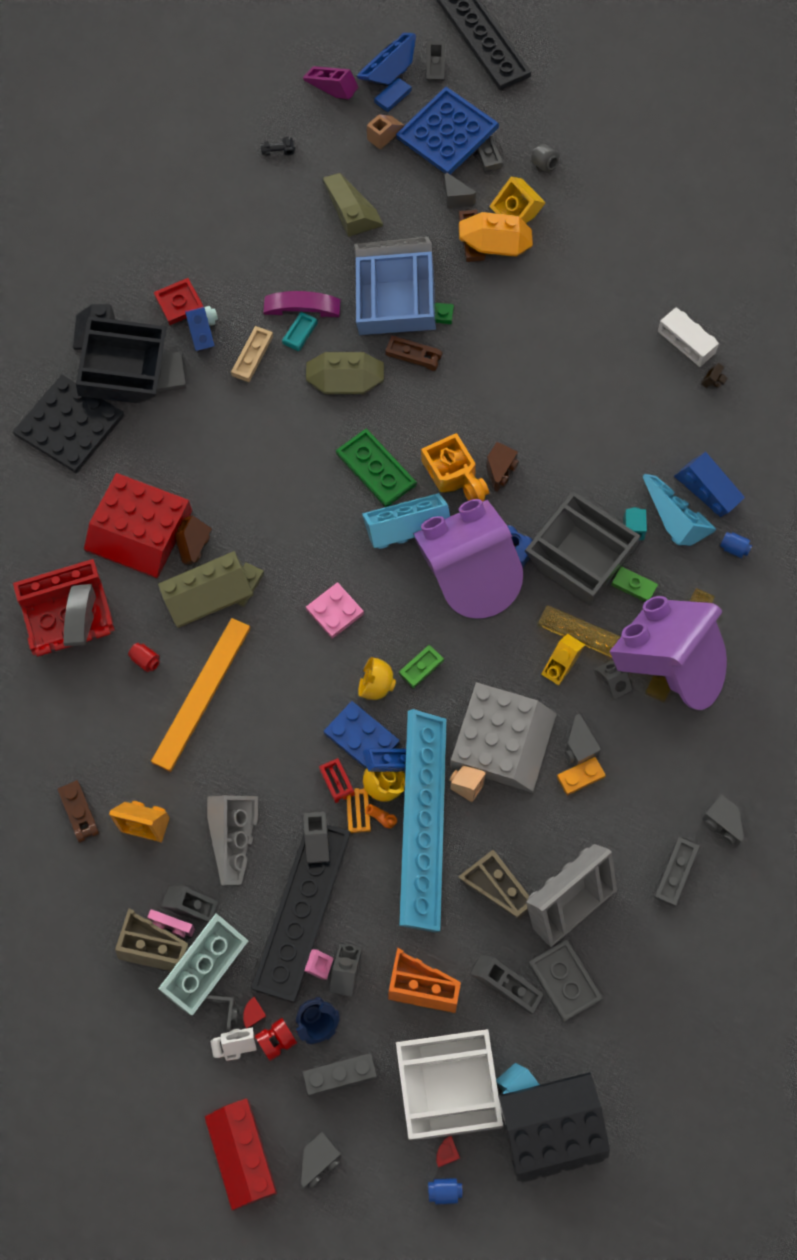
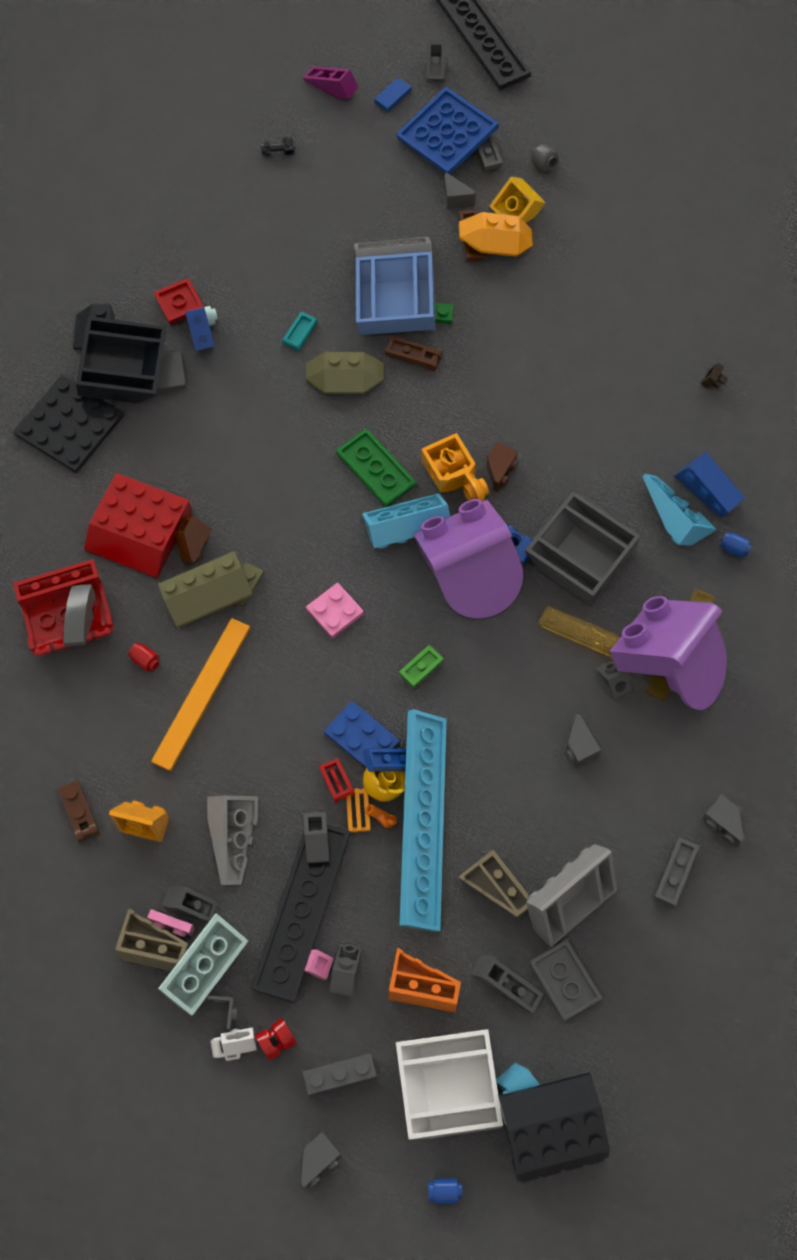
(240, 1154): red slope -> none
(252, 354): tan plate -> none
(253, 1013): red tile -> none
(302, 302): magenta slope -> none
(316, 1021): dark blue helmet -> none
(352, 208): olive wedge -> none
(377, 680): yellow cylinder -> none
(383, 130): medium nougat slope -> none
(390, 61): blue wedge -> none
(447, 1152): red tile -> none
(467, 782): light nougat slope -> none
(504, 737): light grey slope -> none
(563, 659): yellow slope -> none
(581, 776): light orange plate -> none
(634, 584): bright green plate -> none
(636, 520): teal brick -> none
(688, 336): white brick -> none

